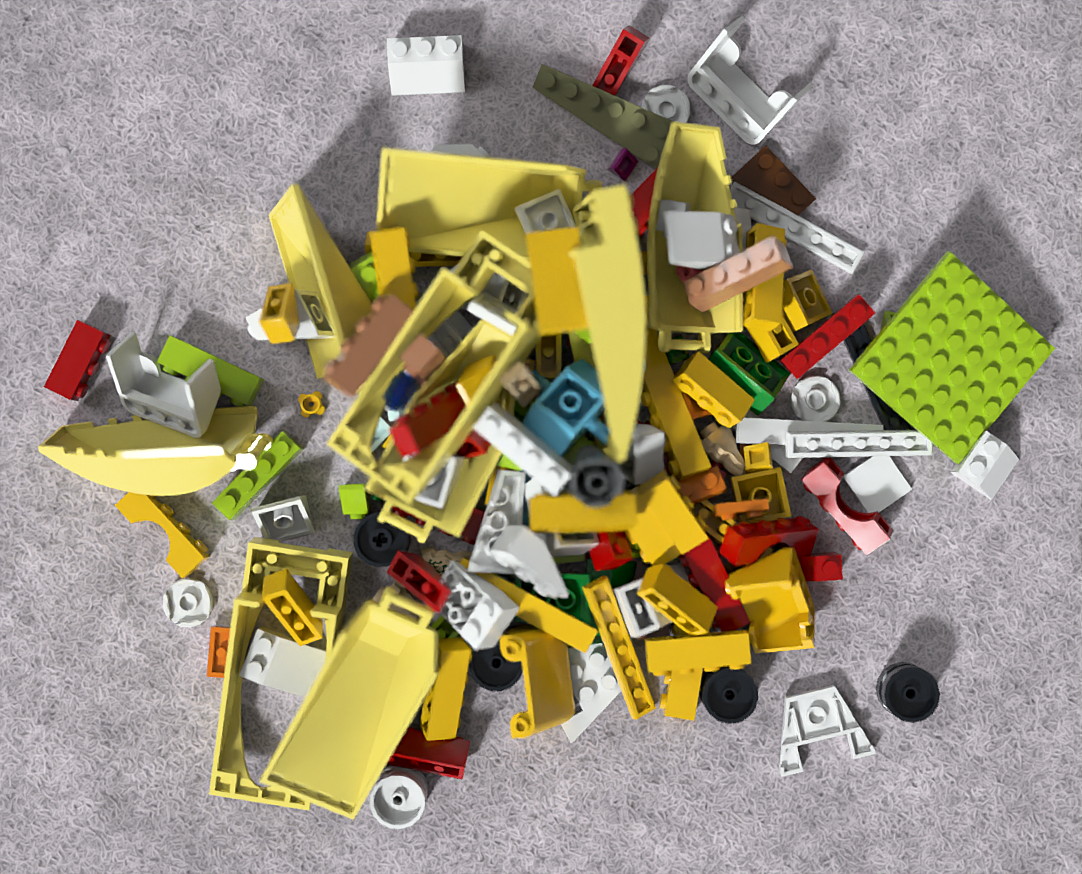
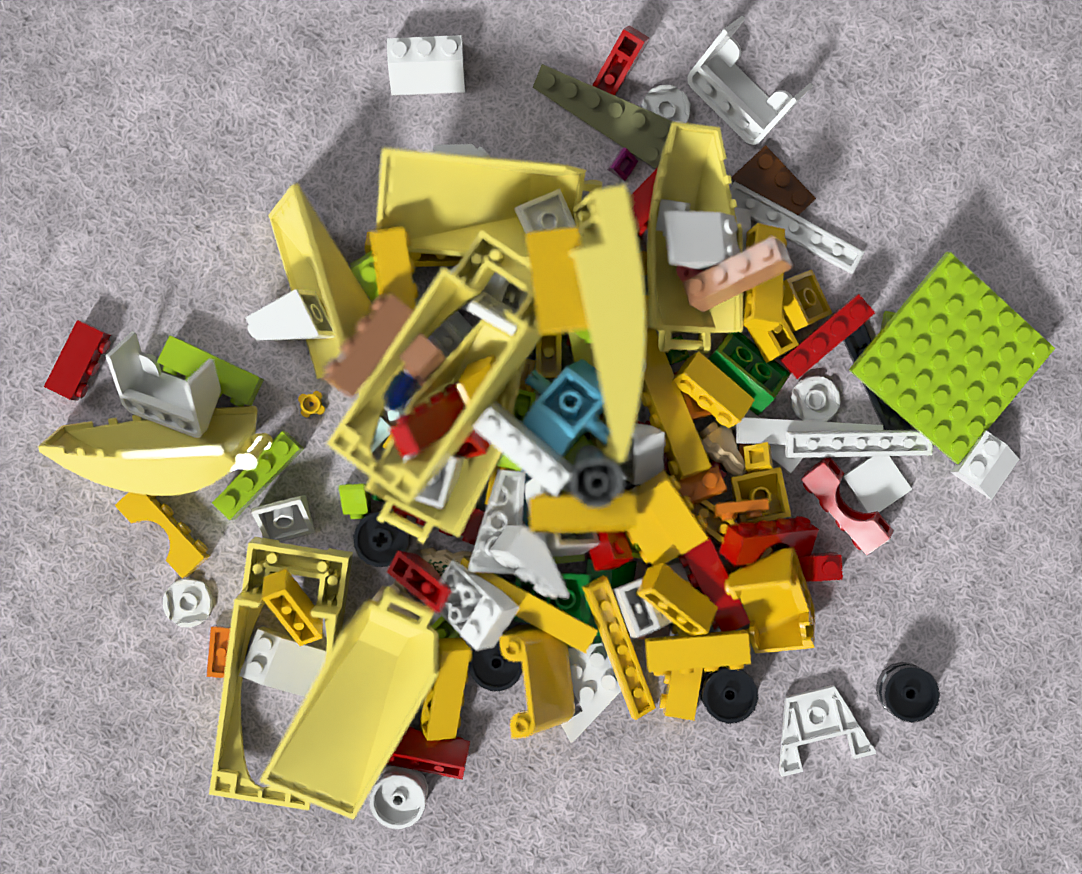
(280, 314): yellow slope -> none
(521, 384): tan plate -> none

